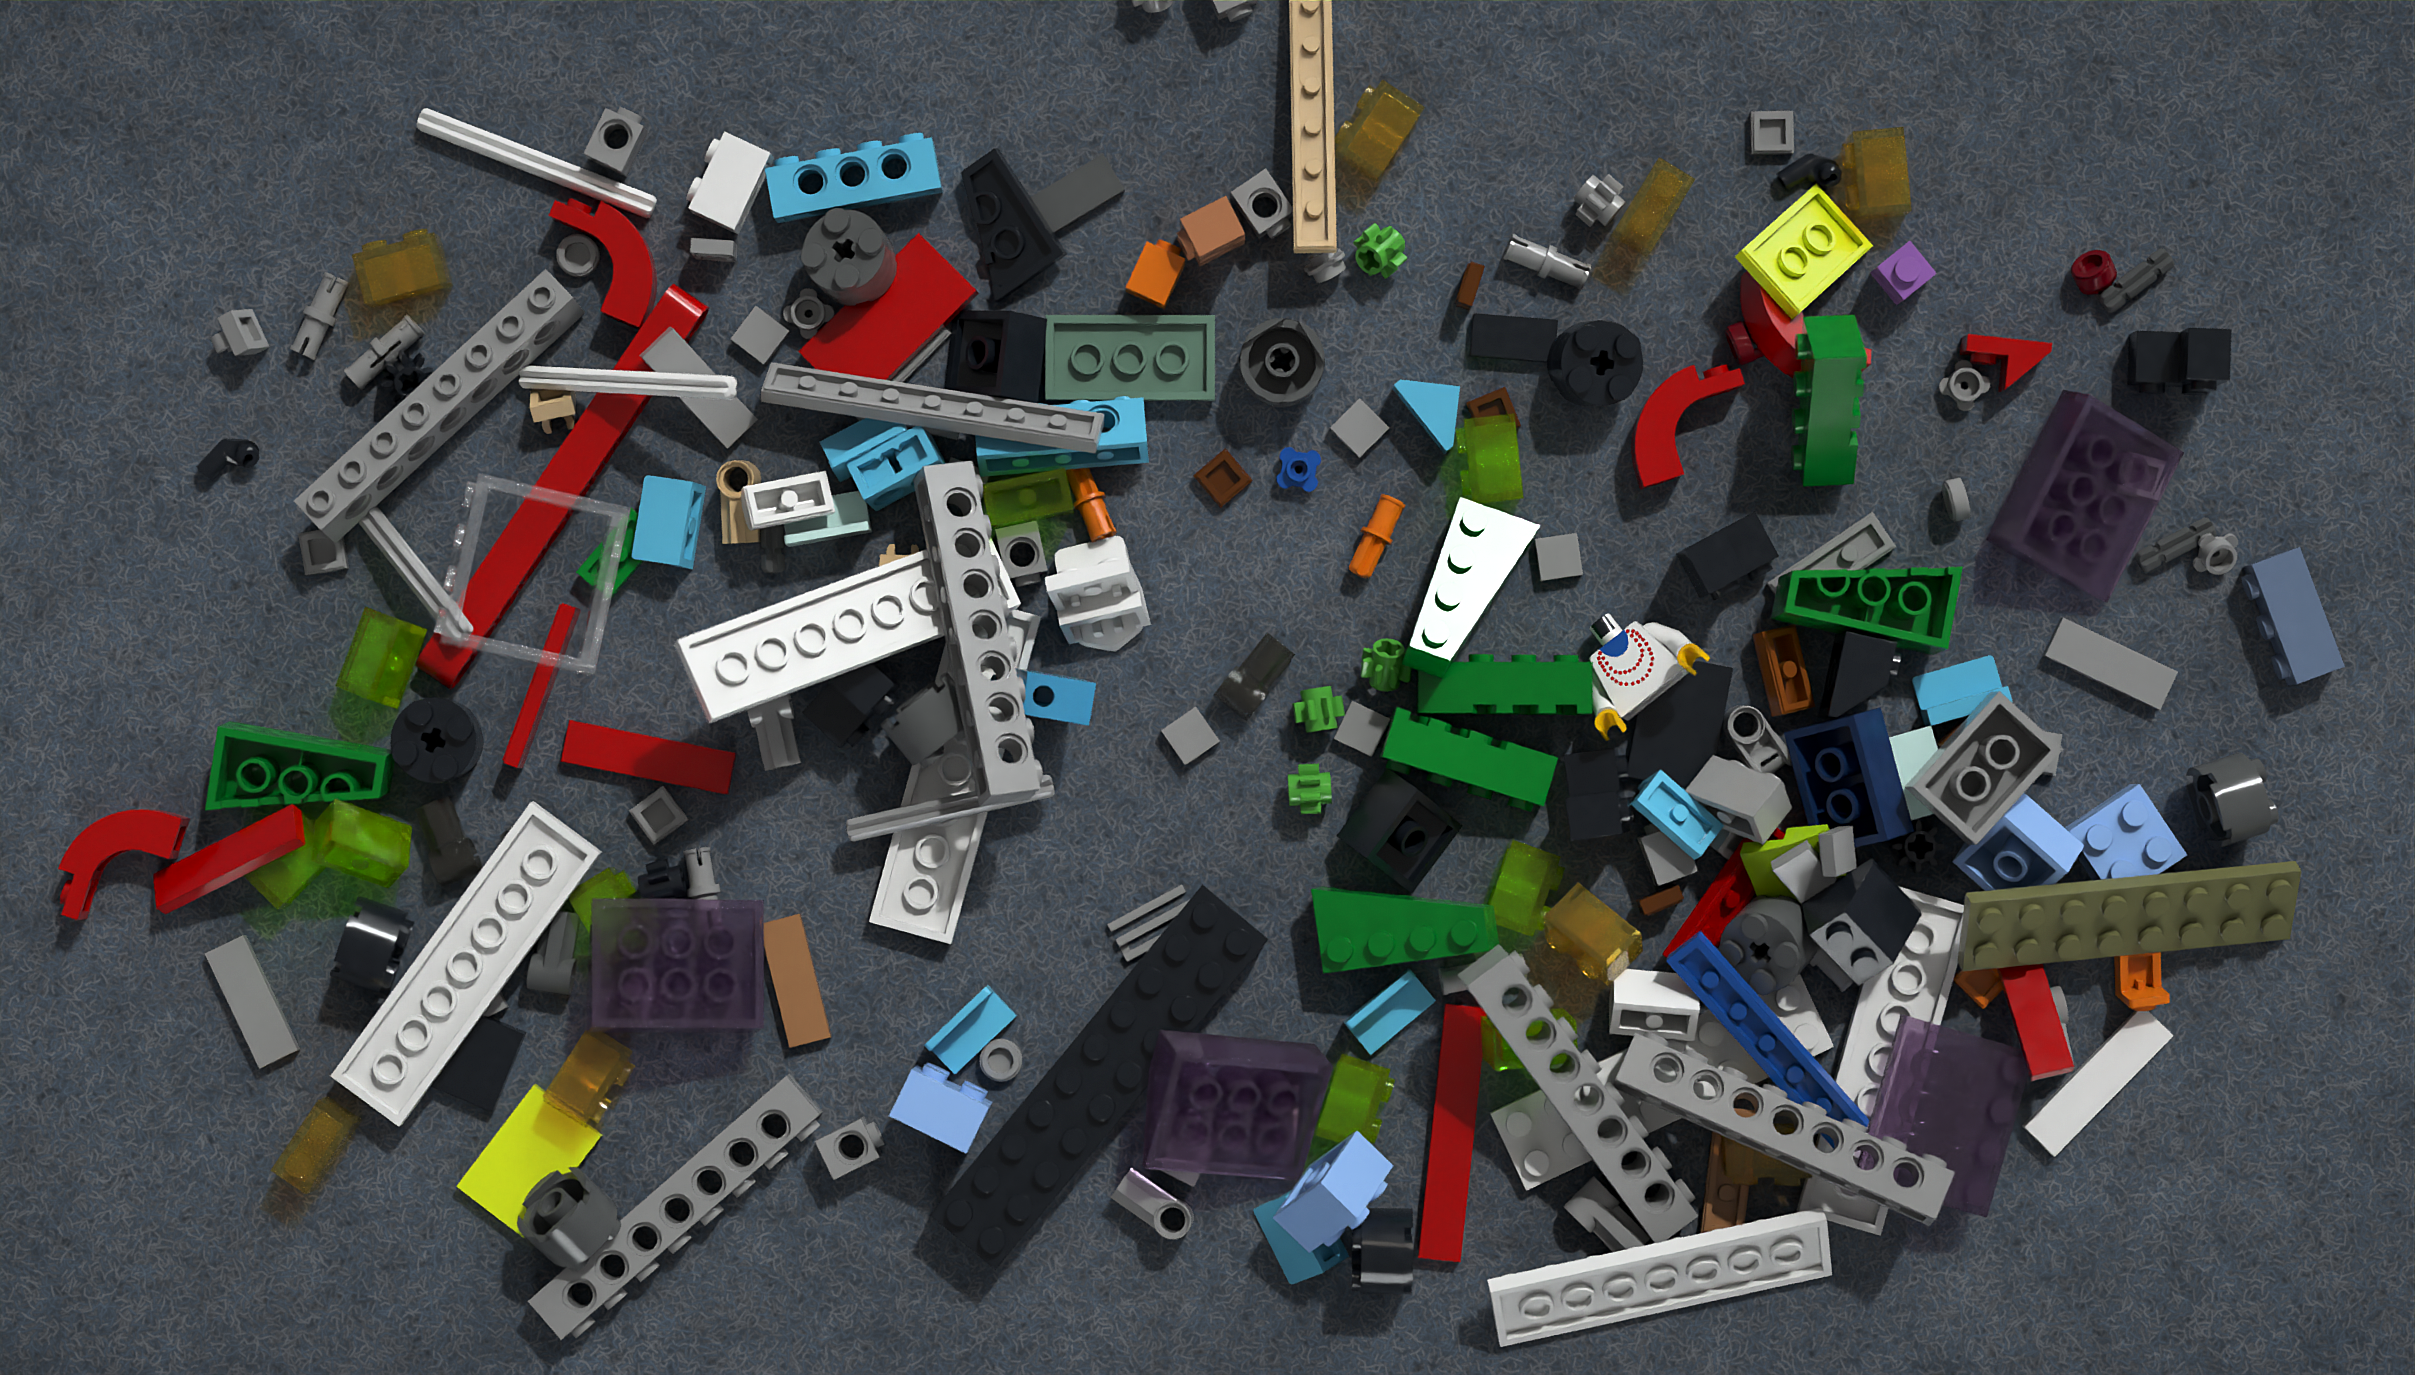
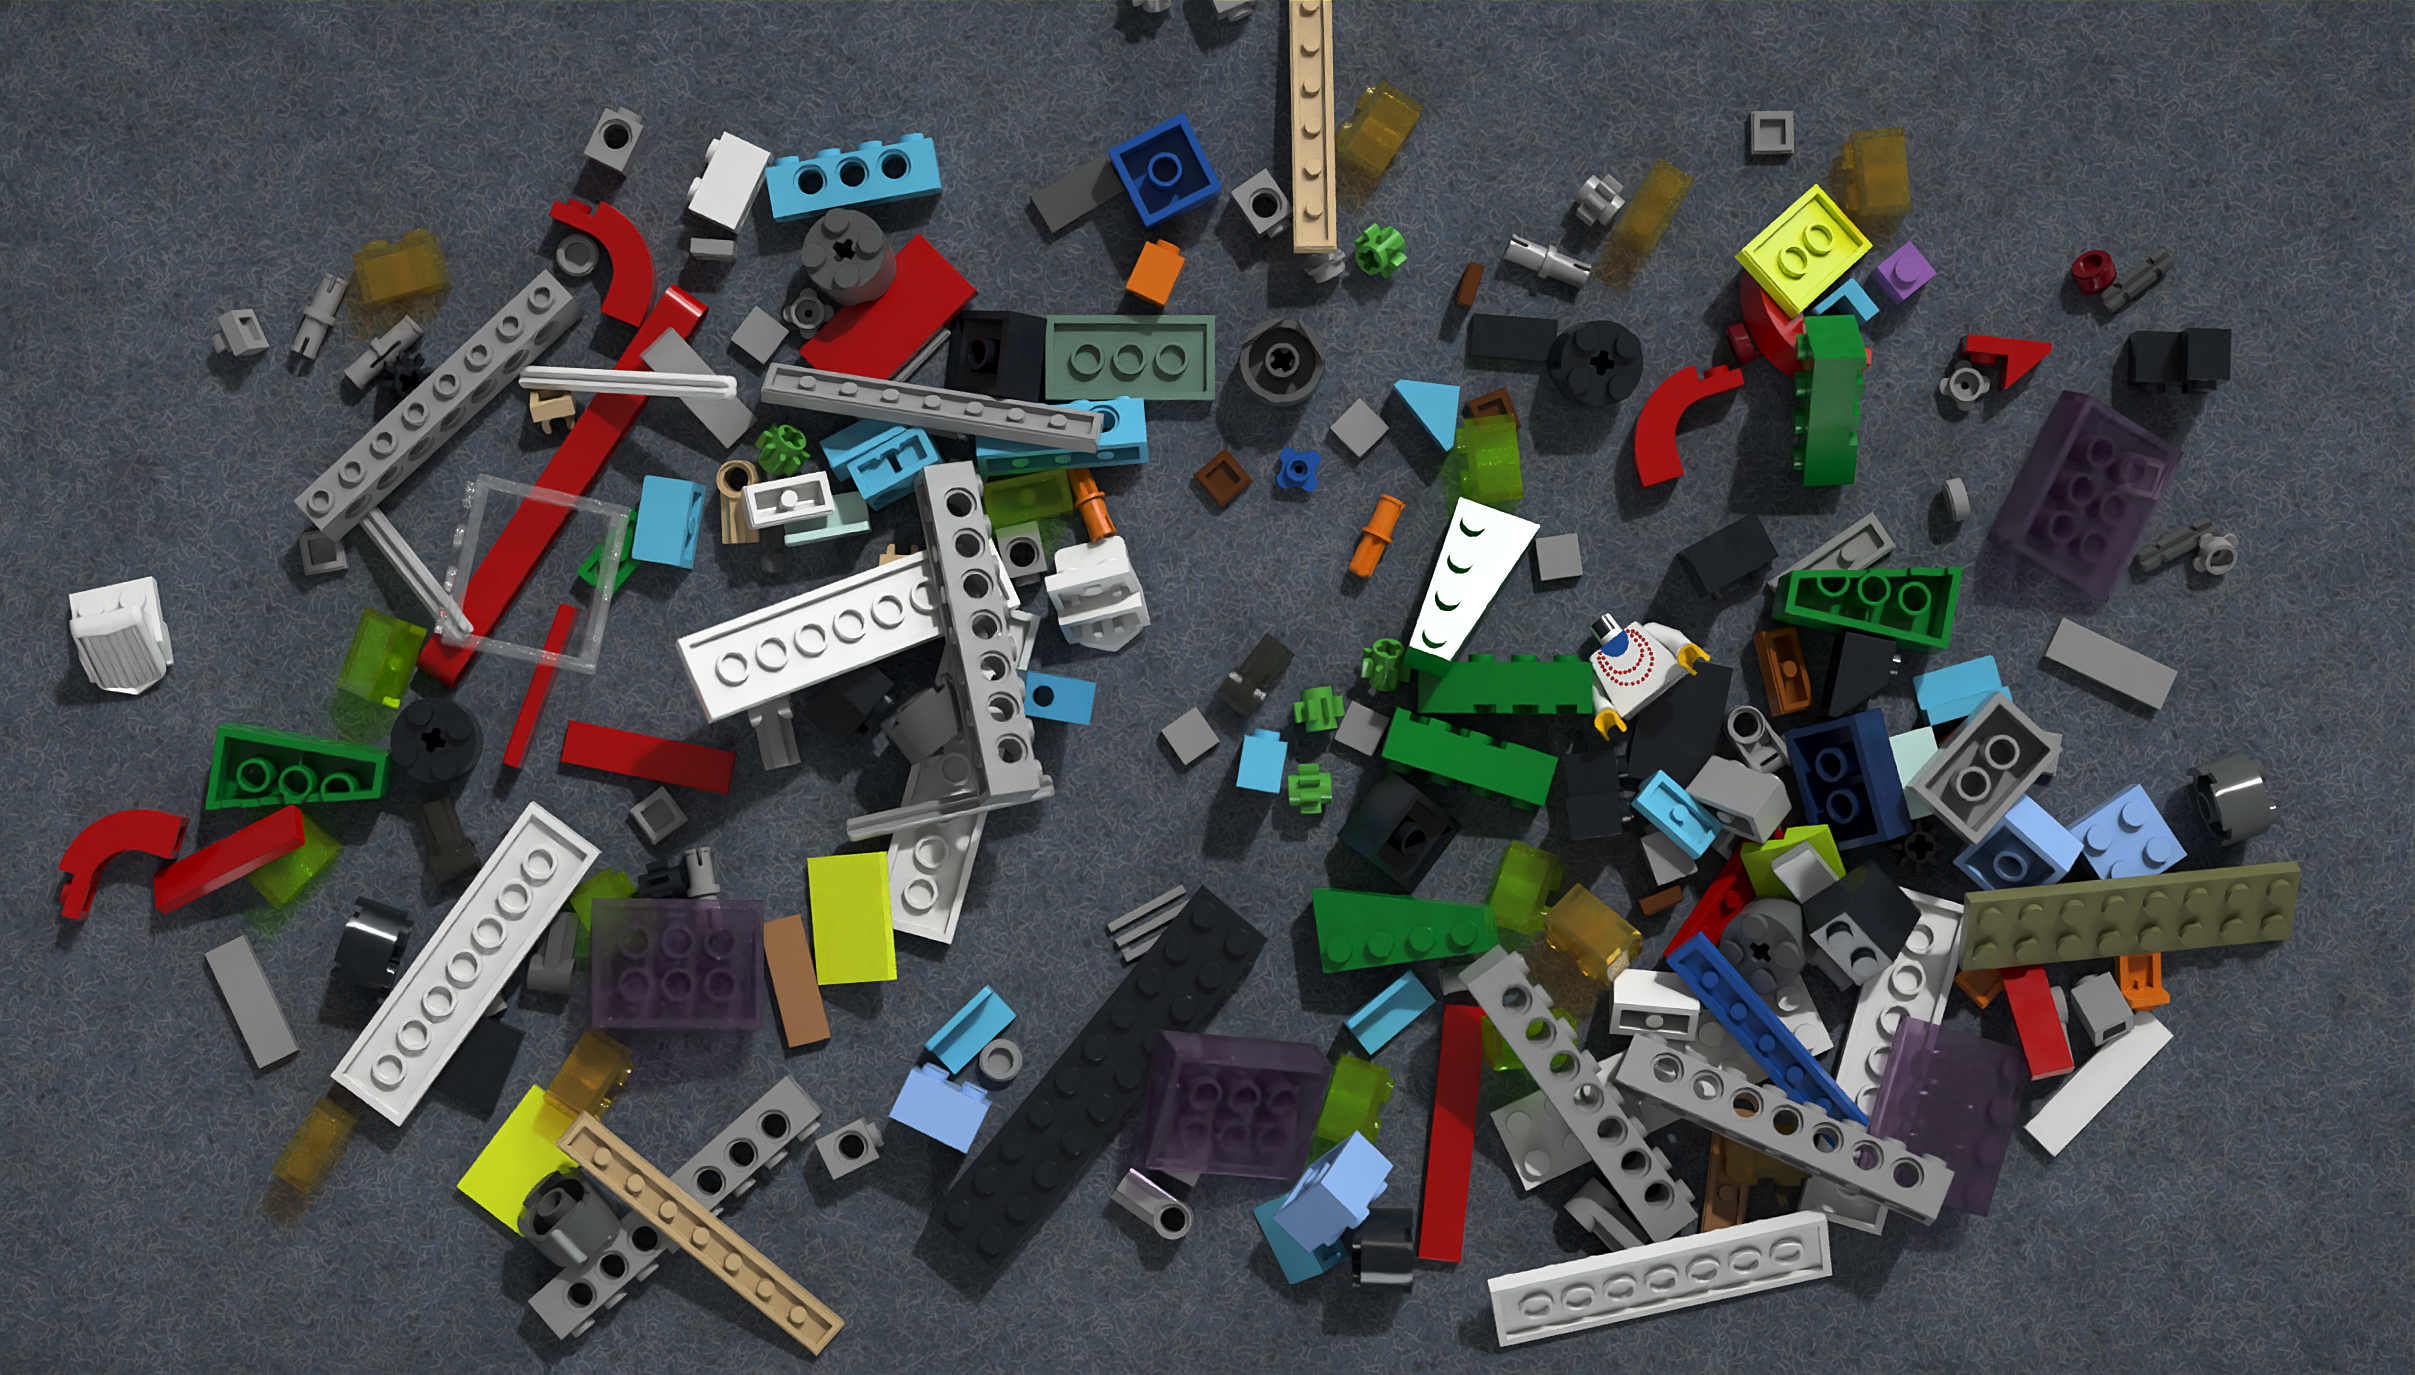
(121, 635): none -> white piece
(229, 452): black arm -> none
(361, 843): clear neon green brick -> none
(536, 163): white axle -> none
(699, 1232): none -> tan tile
(782, 450): none -> bright green gear
(852, 918): none -> neon yellow tile
(1010, 226): black wing -> none
(1165, 172): none -> blue brick
(1210, 232): nougat brick -> none
(1262, 761): none -> medium azure brick
(1810, 168): black arm -> none
(1837, 851): light grey tile -> none
(1849, 300): none -> medium azure panel
(2101, 1008): none -> light grey brick
(2292, 617): sand blue brick -> none

